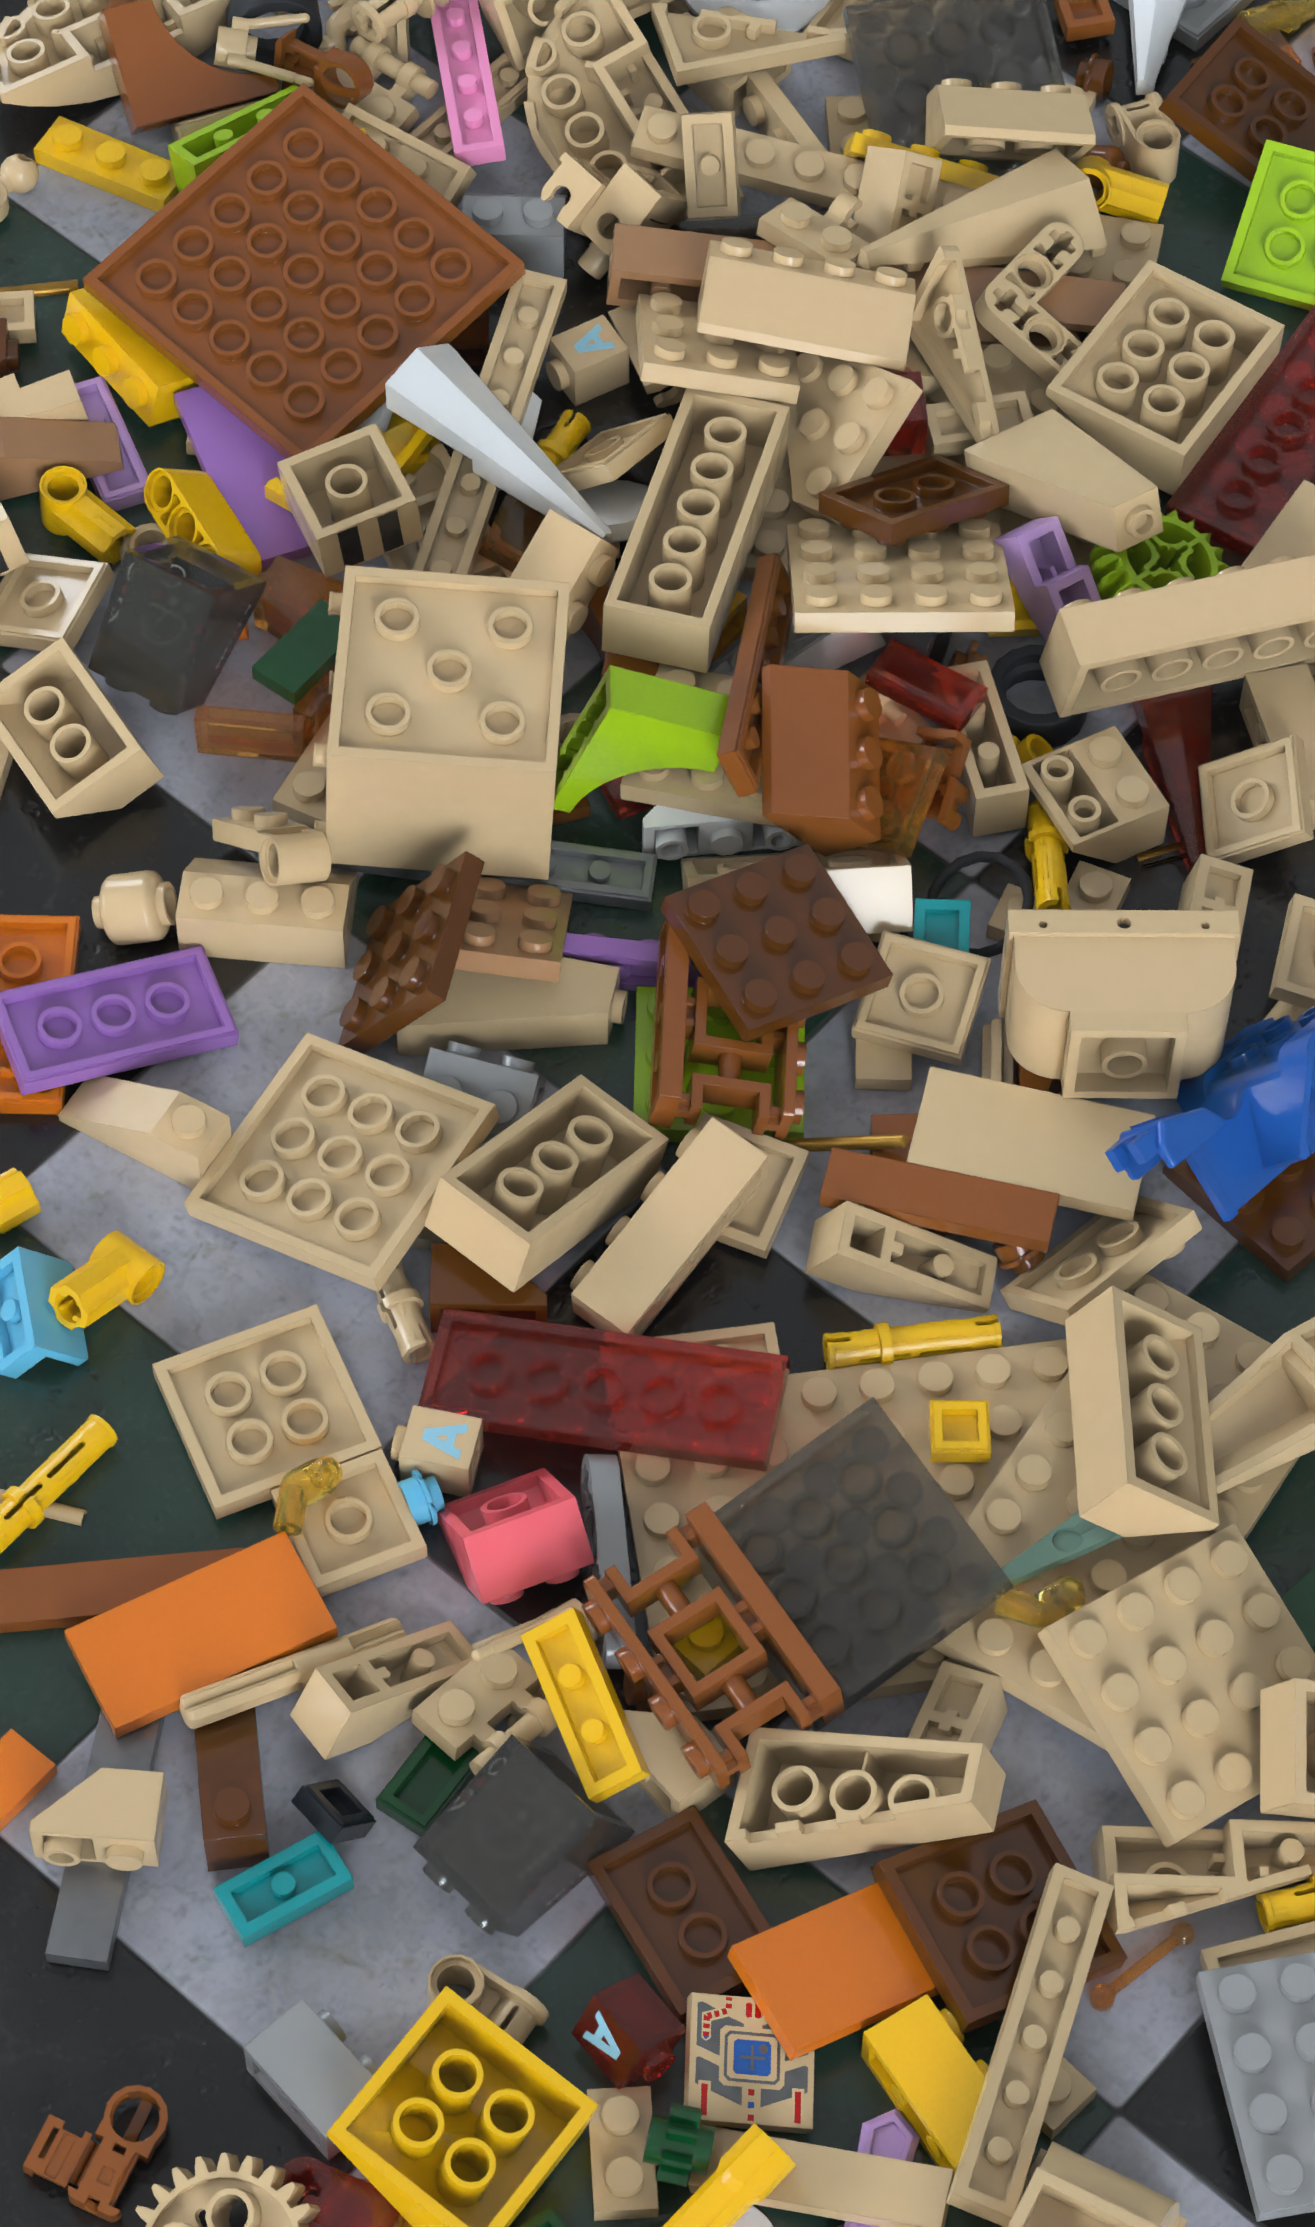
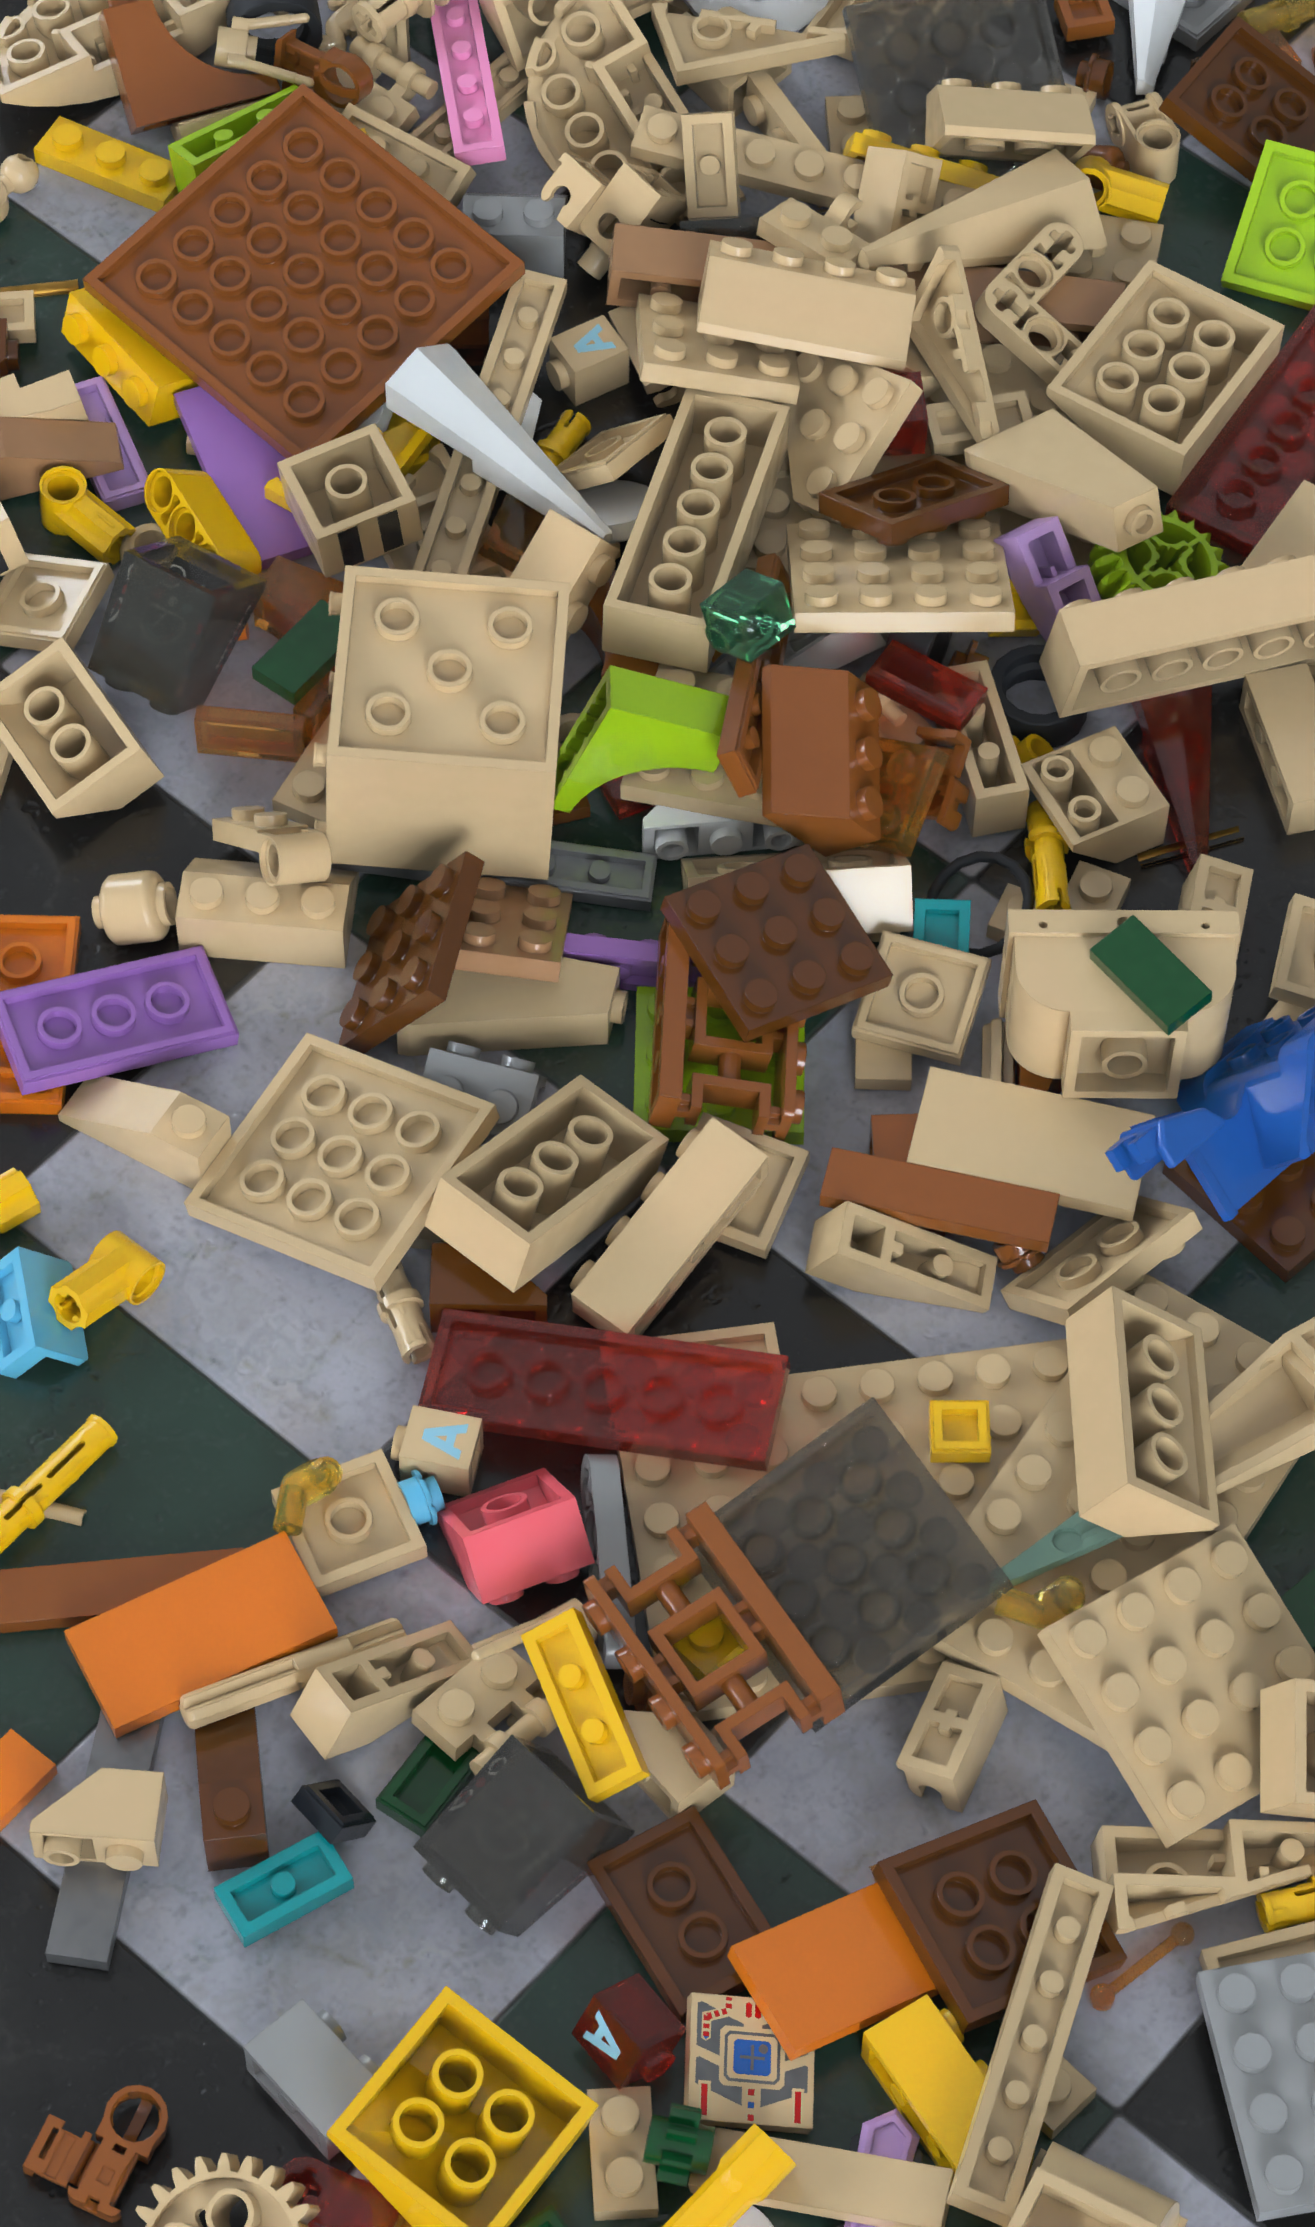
(264, 1407): tan plate -> none
(501, 2002): tan piece -> none
(747, 615): none -> clear green brick
(857, 1795): tan wedge -> none
(864, 1142): pearl gold axle -> none
(900, 1342): yellow pin -> none
(1150, 975): none -> dark green tile
(1256, 801): tan plate -> none

